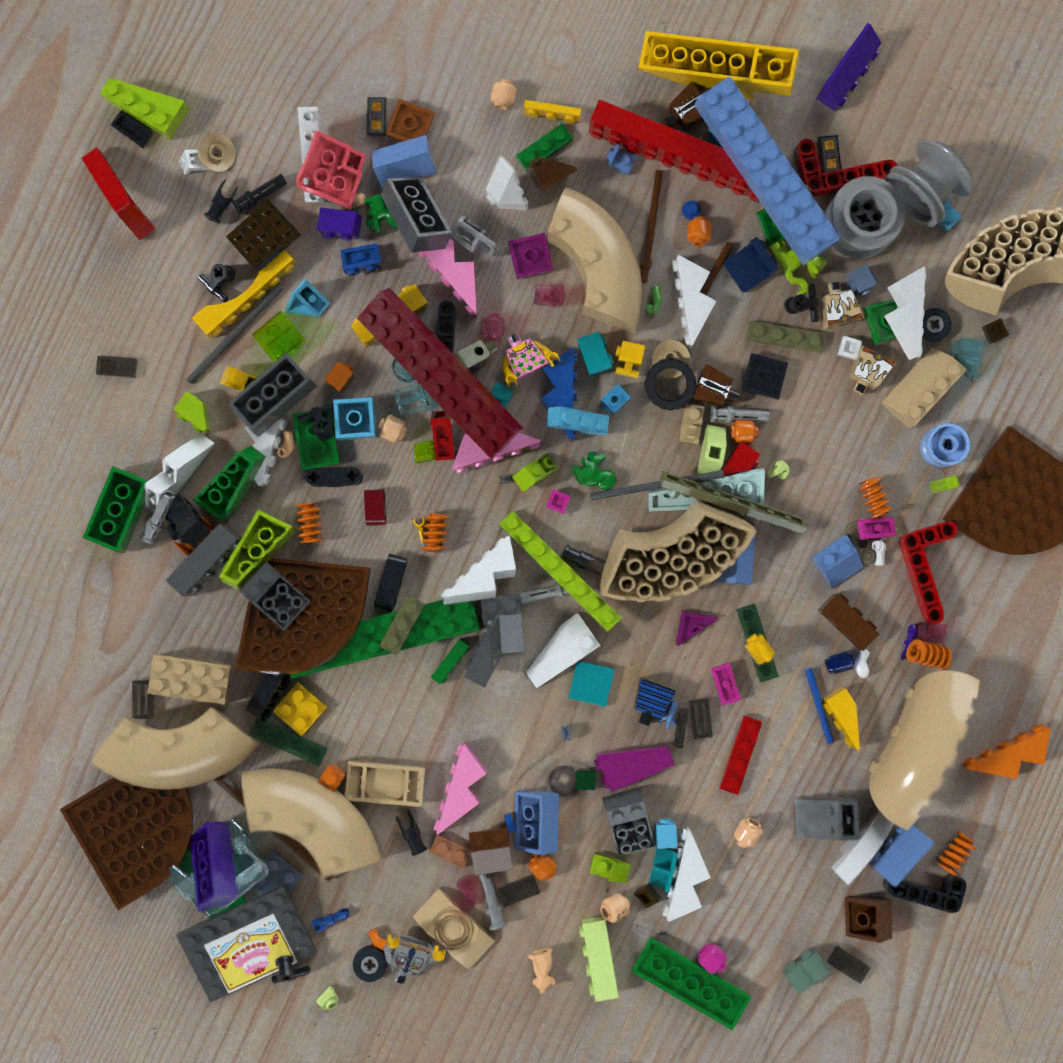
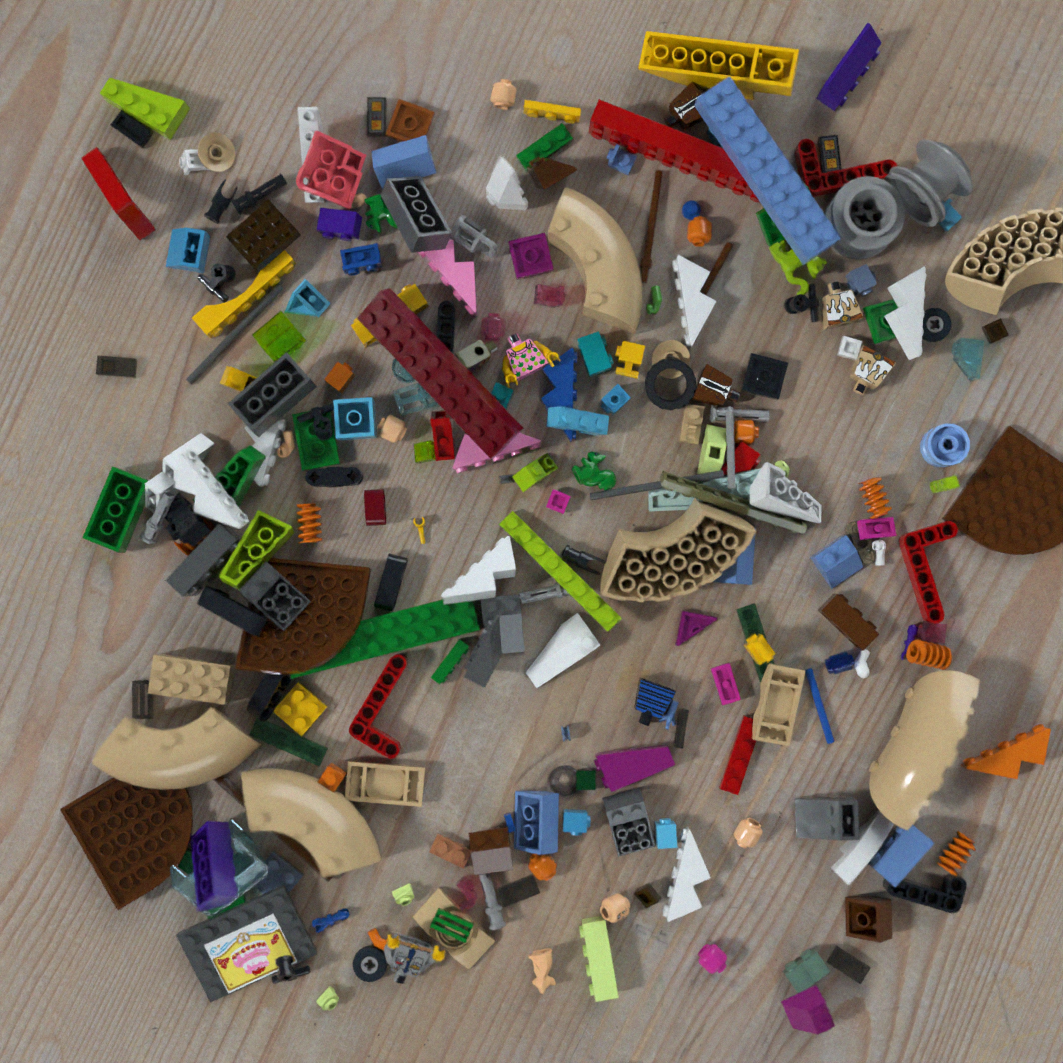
(188, 249): none -> dark azure slope
(195, 411): lime slope -> none
(209, 494): none -> white slope
(231, 610): none -> black beam
(376, 705): none -> red beam
(402, 624): olive plate -> none
(403, 895): none -> yellowish green plate
(412, 835): black piece -> none
(434, 925): none -> green tile
(435, 532): orange piece -> none
(460, 795): bright pink slope -> none
(576, 821): none -> dark azure brick
(591, 683): teal tile -> none
(610, 868): lime slope -> none
(663, 868): teal panel -> none
(691, 983): green plate -> none
(708, 718): clear smoke tile -> none
(730, 450): none -> light grey bar
(751, 265): dark blue bracket -> none
(777, 704): none -> tan slope
(779, 495): none -> white wedge
(785, 337): olive plate -> none
(808, 1011): none -> magenta slope
(845, 714): yellow slope -> none
(923, 387): tan slope -> none

